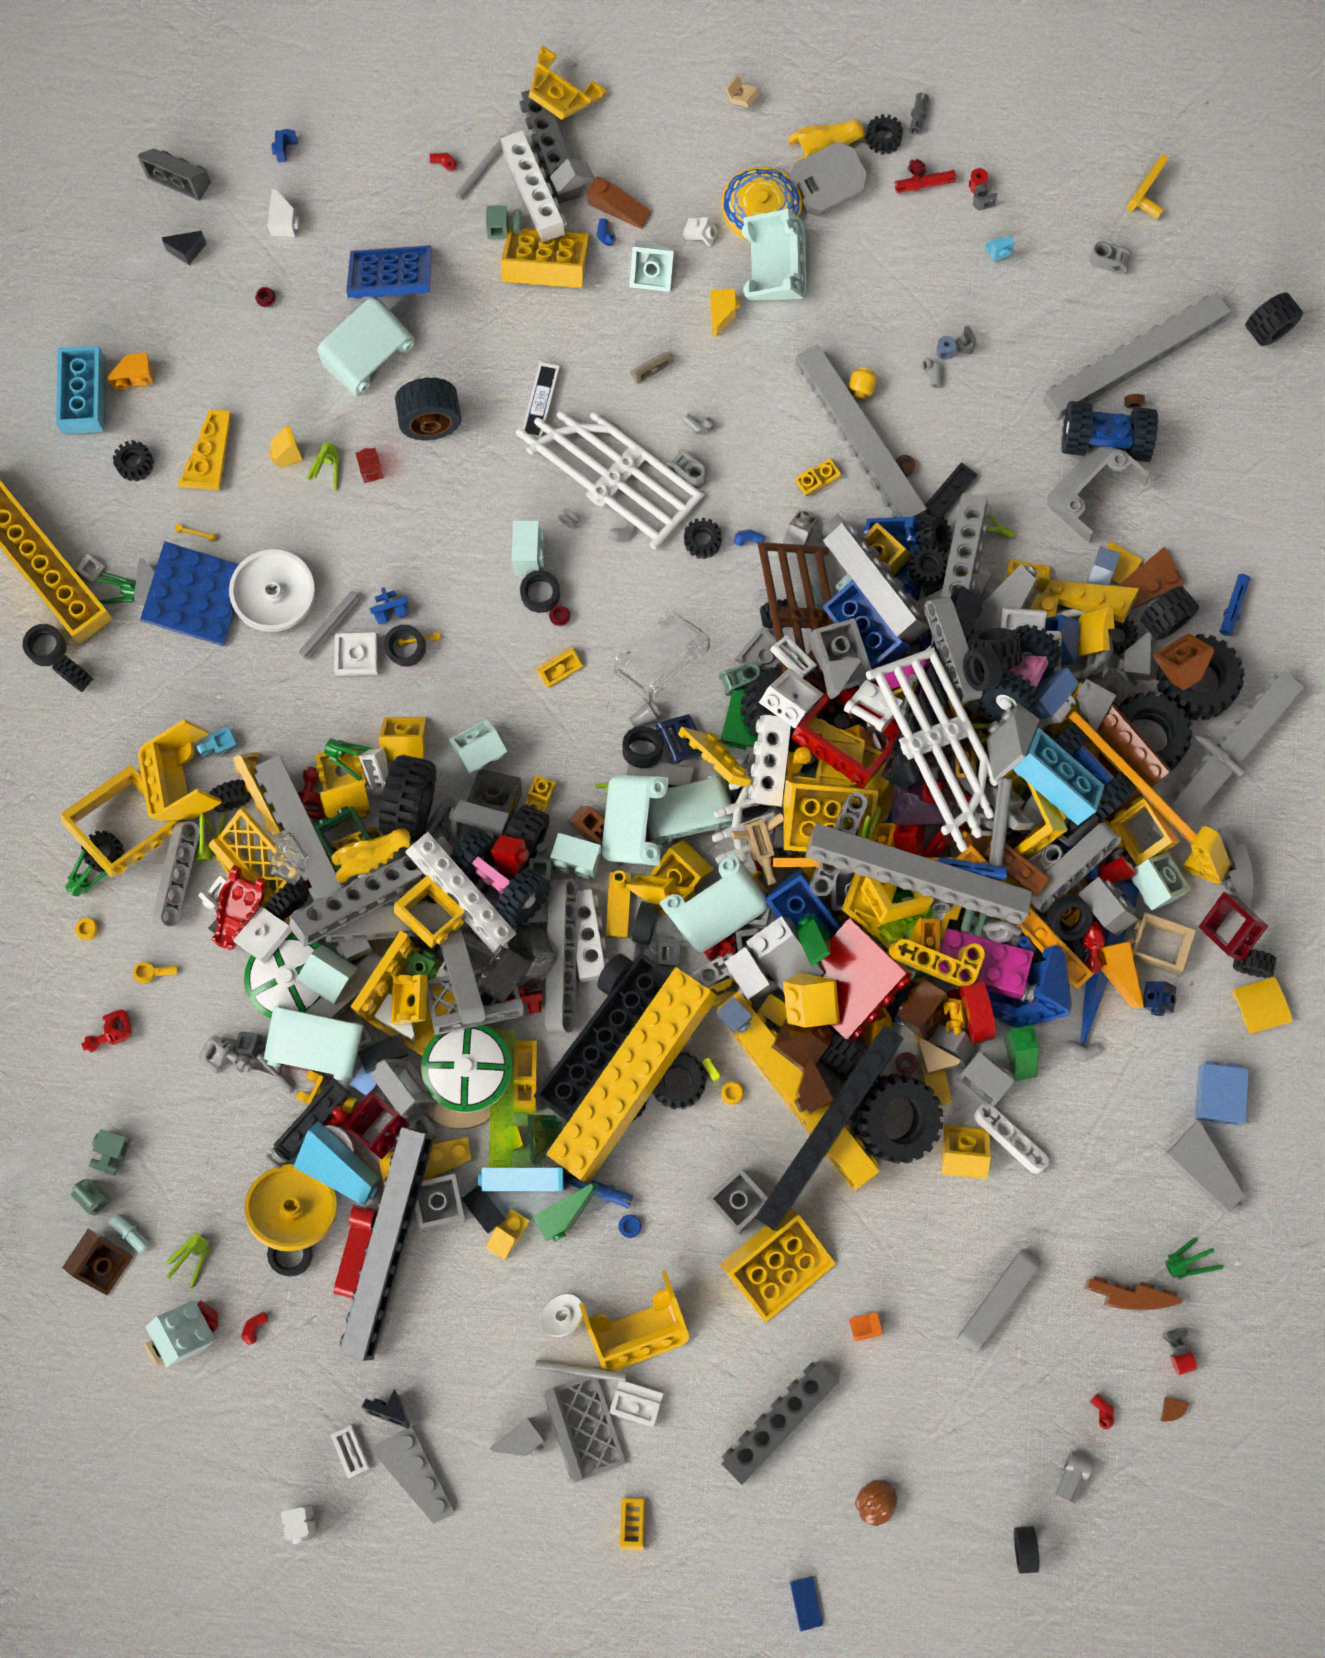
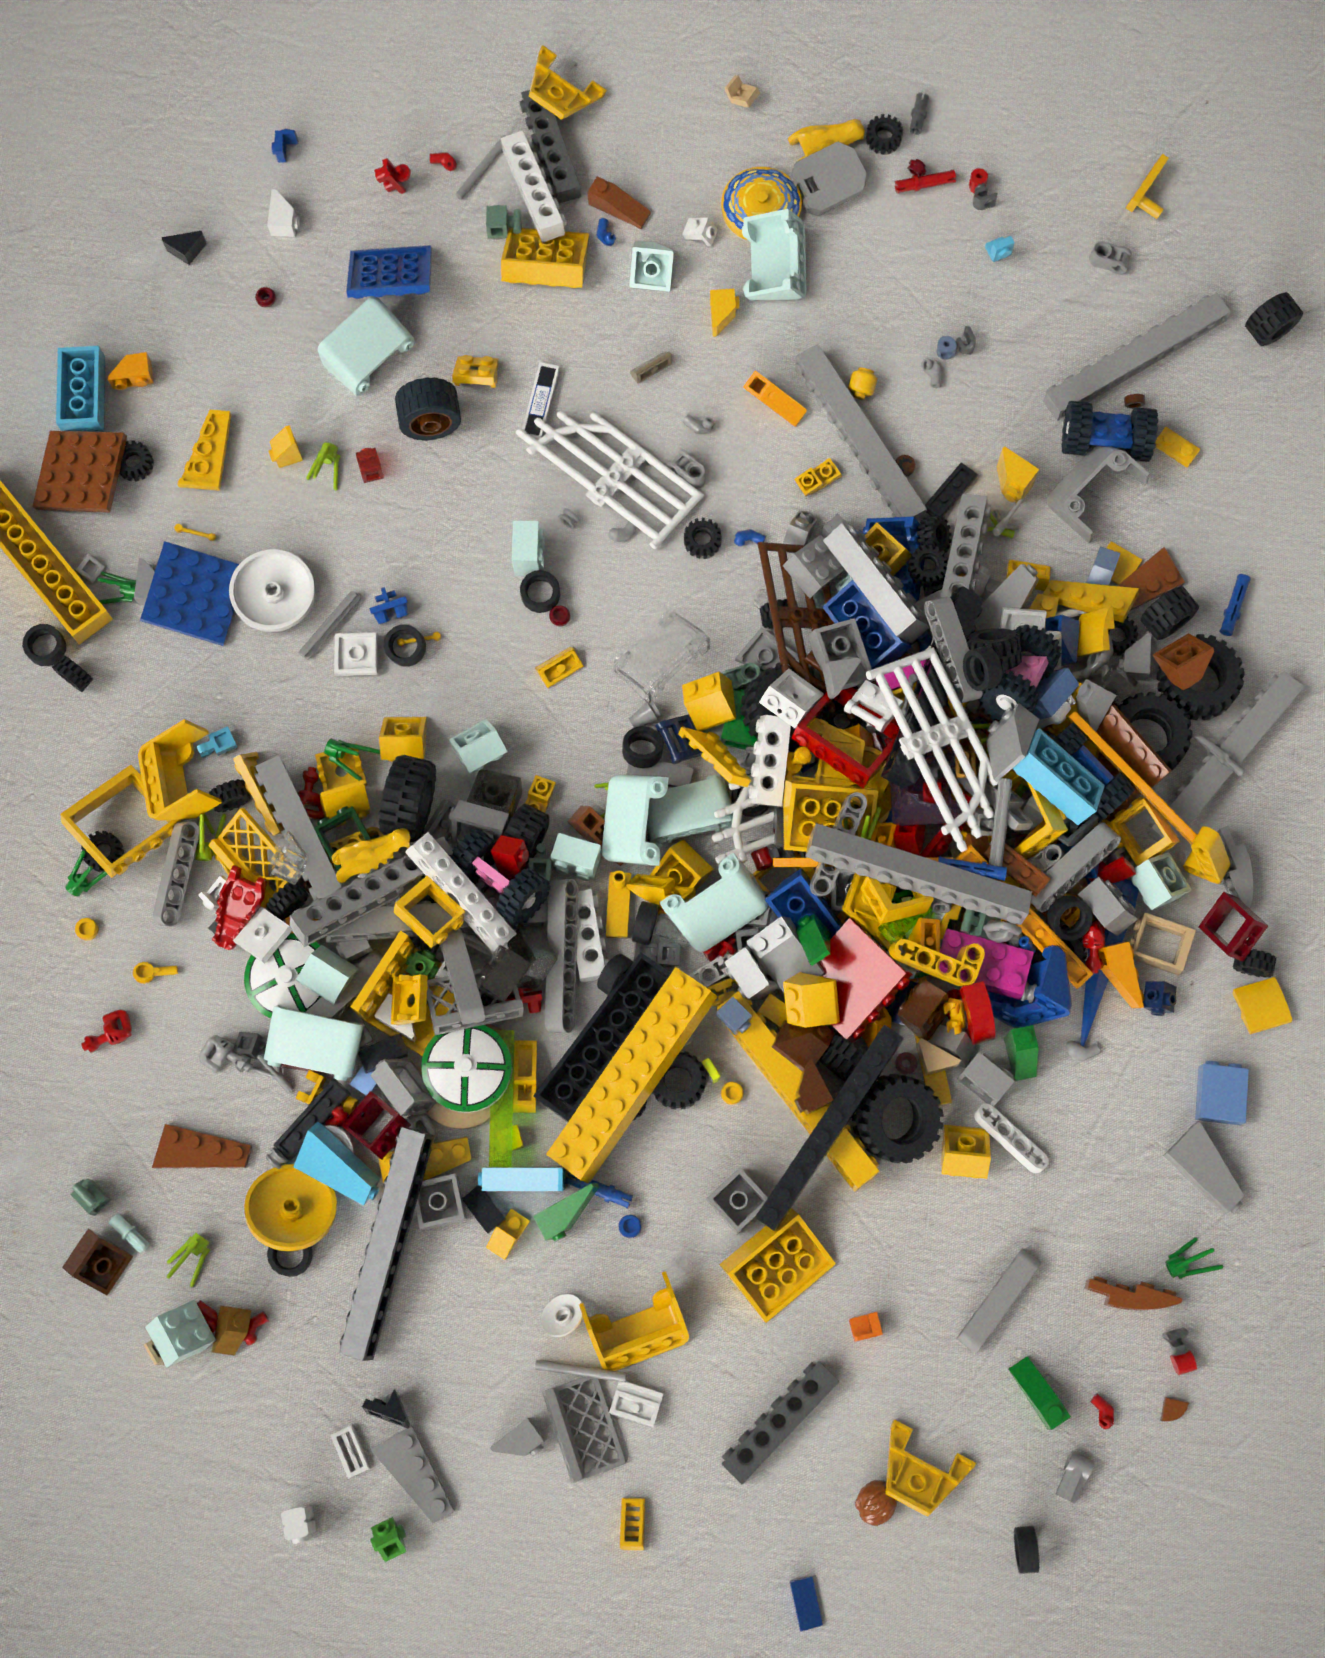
(80, 471): none -> dark orange plate
(110, 1147): sand green brick -> none
(174, 173): dark grey slope -> none
(198, 1150): none -> dark orange wing
(230, 1329): none -> pearl gold slope
(353, 1257): red beam -> none
(375, 764): white slope -> none
(388, 1539): none -> bright green brick
(392, 176): none -> red hips
(484, 375): none -> yellow piece
(542, 1134): clear green slope -> none
(571, 175): light grey slope -> none
(709, 701): none -> yellow slope
(757, 835): tan piece -> none
(775, 398): none -> light orange slope
(790, 659): white tile -> none
(814, 567): none -> light grey brick
(916, 1481): none -> yellow wing
(1003, 523): none -> light grey plant
(1015, 475): none -> yellow slope
(1039, 1394): none -> green slope
(1176, 447): none -> yellow plate

